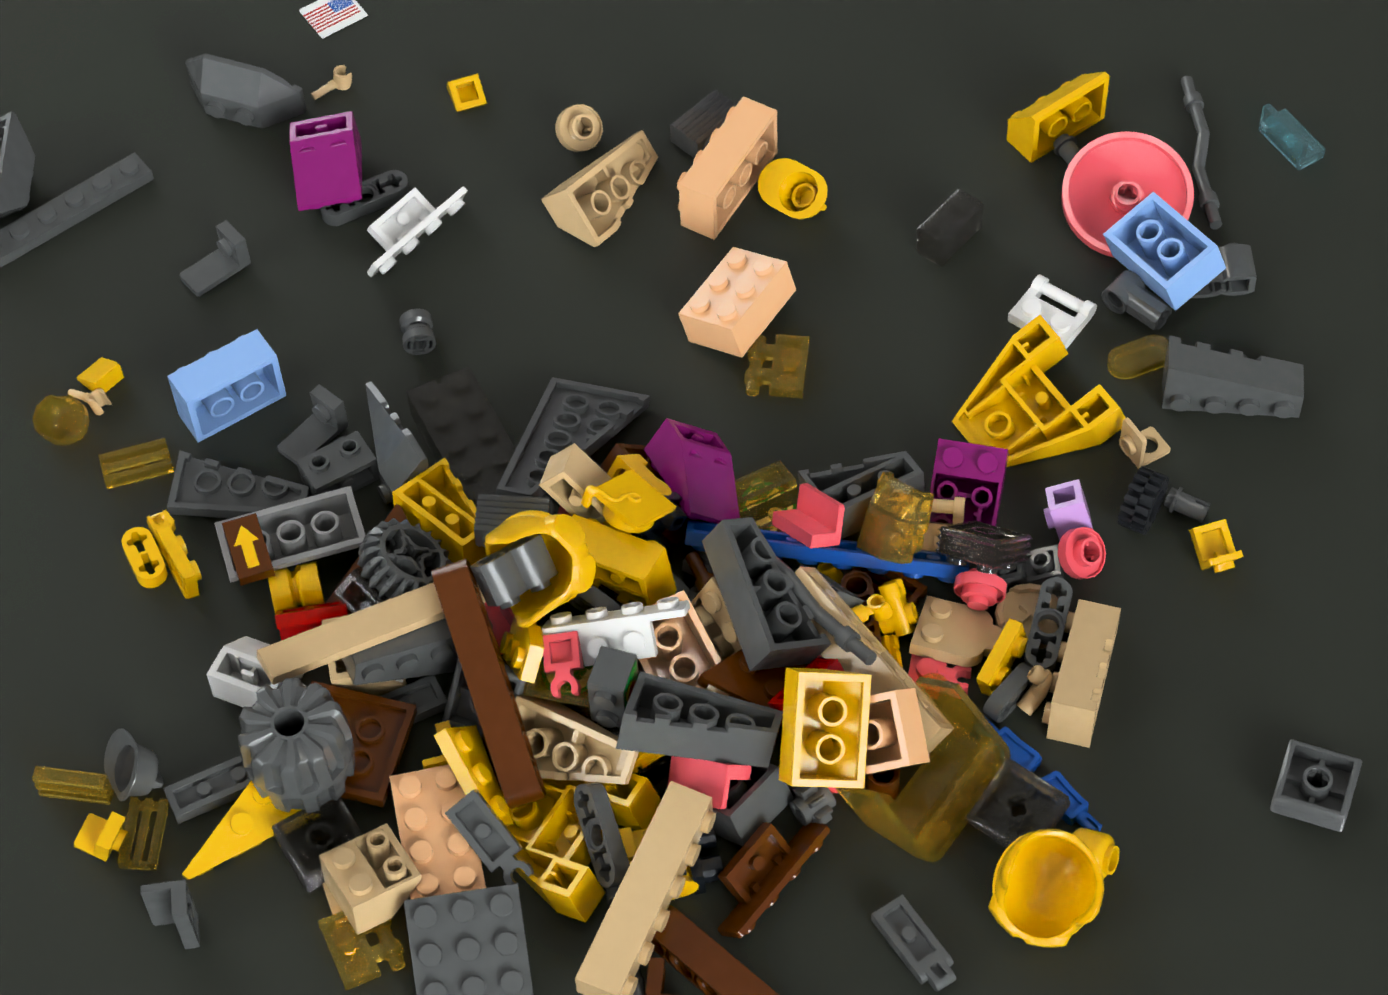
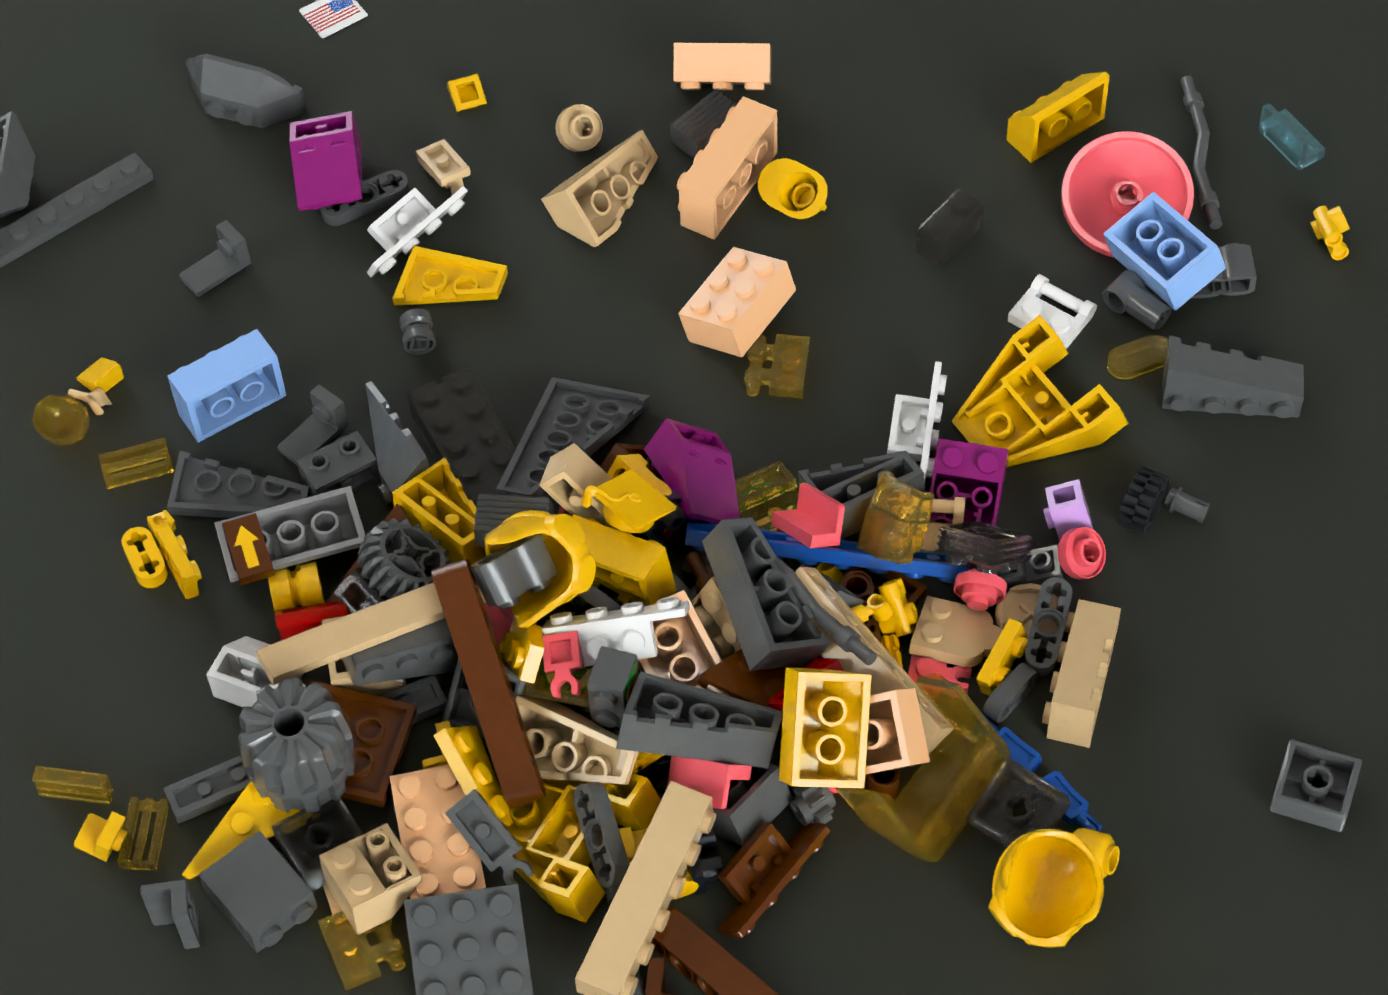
(130, 766): dark grey piece -> none
(258, 892): none -> dark grey brick
(340, 81): tan hand -> none
(444, 165): none -> tan plate
(446, 278): none -> yellow wing
(722, 65): none -> light nougat brick
(914, 421): none -> white bracket
(914, 943): dark grey hinge -> none
(1042, 681): tan arm -> none
(1066, 147): dark grey pin -> none
(1134, 443): tan bracket -> none
(1215, 546): yellow bracket -> none
(1329, 226): none -> yellow plate

